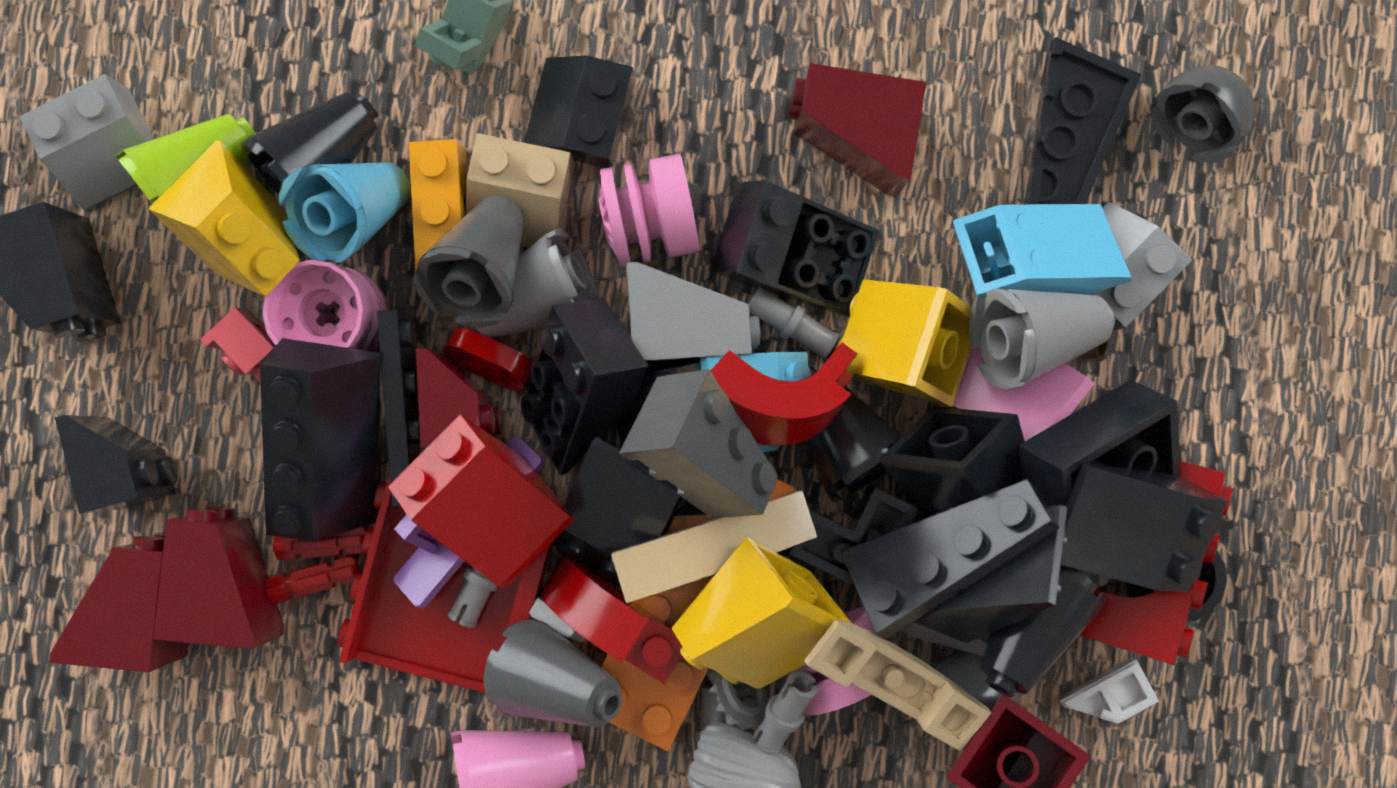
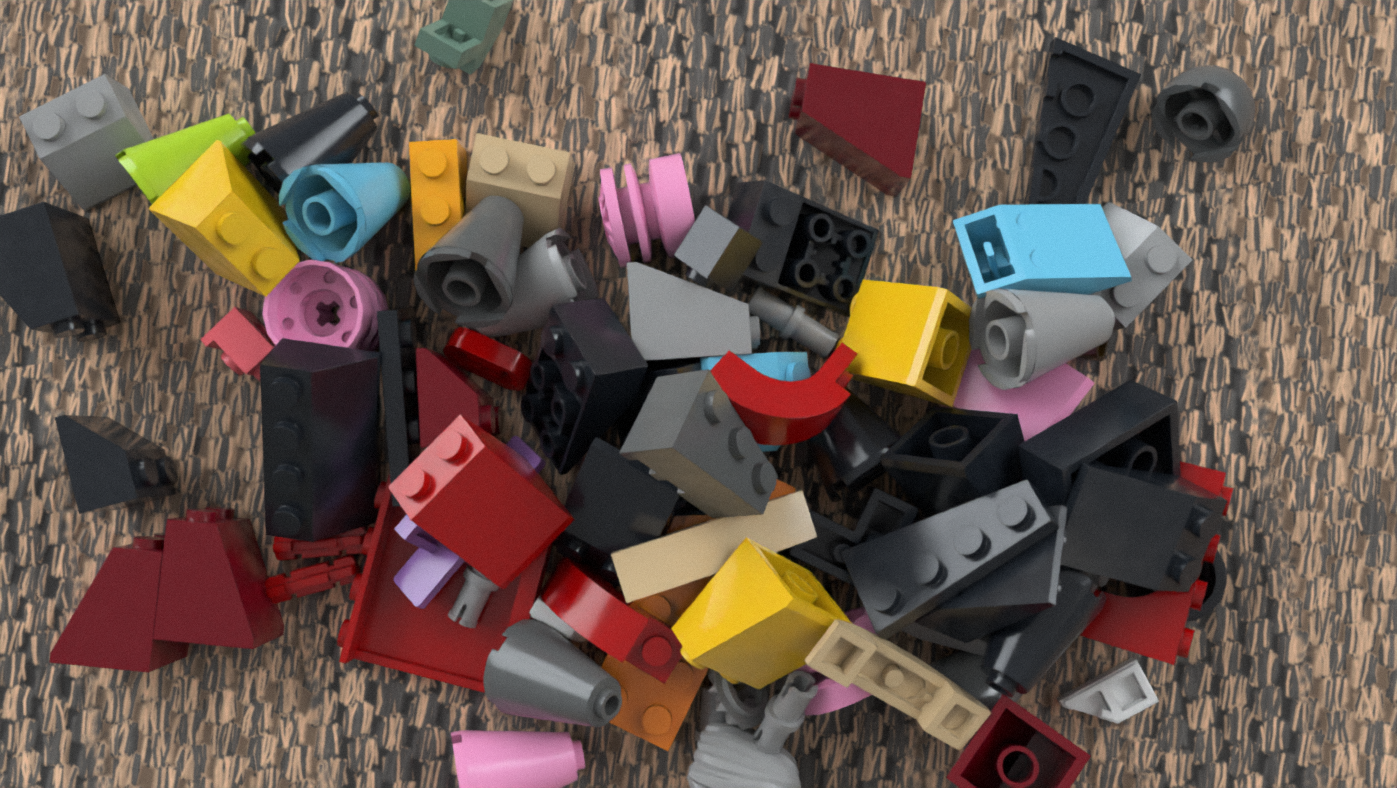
(582, 108): black slope -> none
(717, 250): none -> brick

